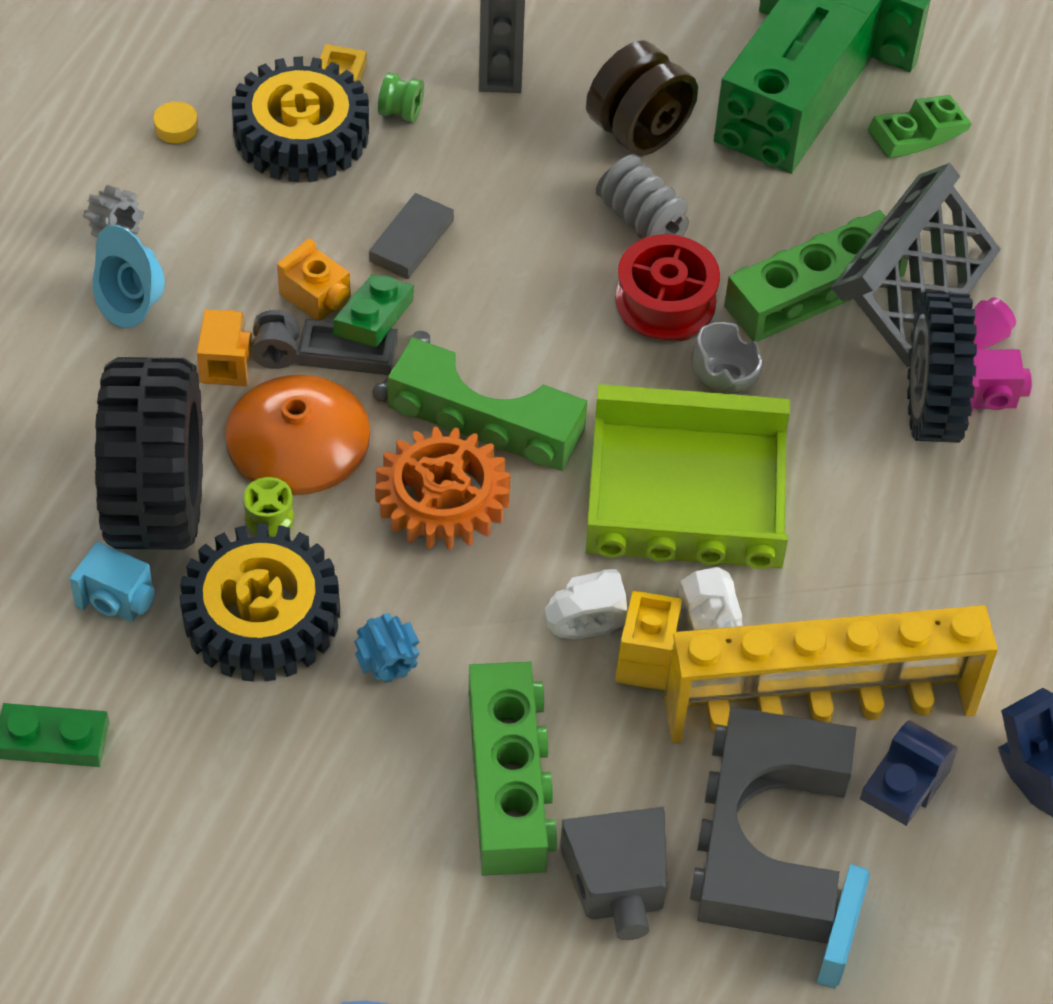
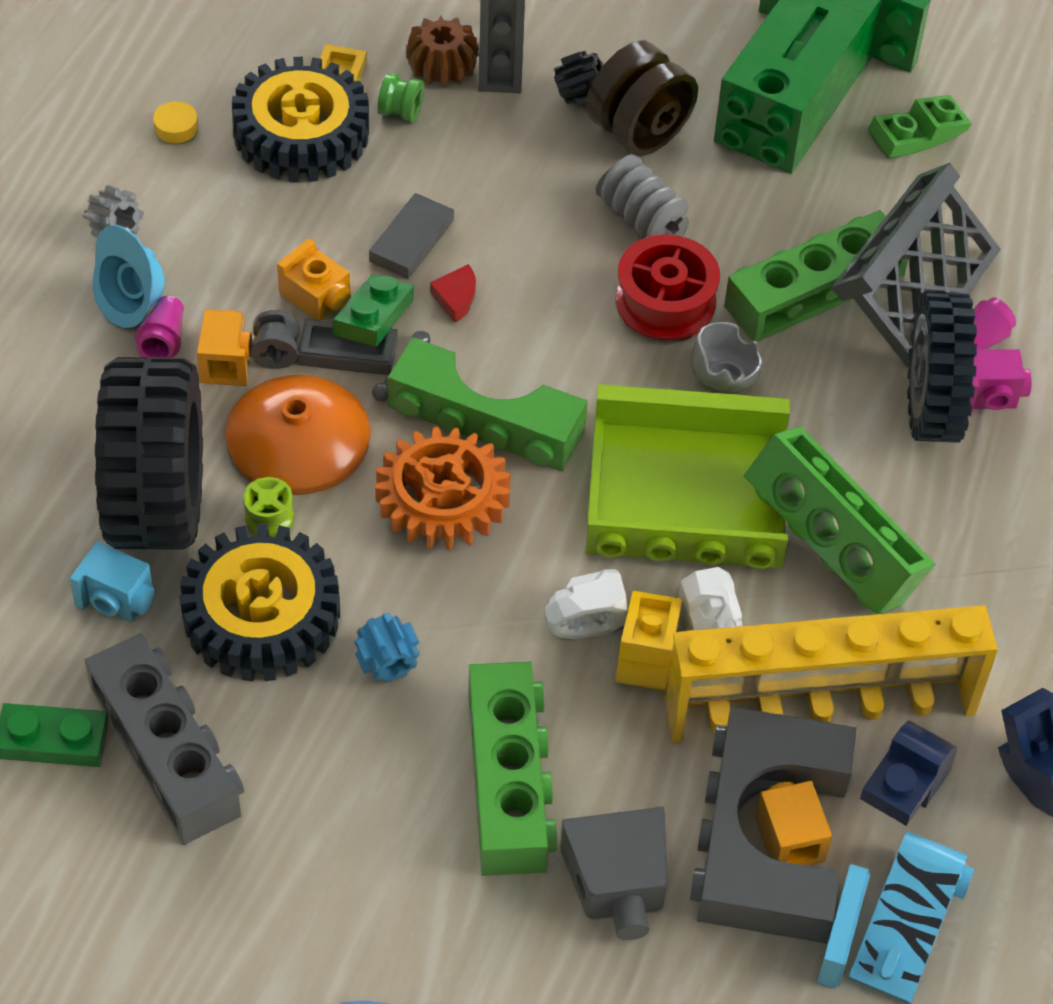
(161, 330): none -> dark pink cone
(191, 804): none -> dark grey brick
(442, 51): none -> dark orange gear
(455, 291): none -> red tile
(576, 76): none -> black gear
(793, 823): none -> light orange brick
(862, 525): none -> bright green brick
(910, 915): none -> medium azure door

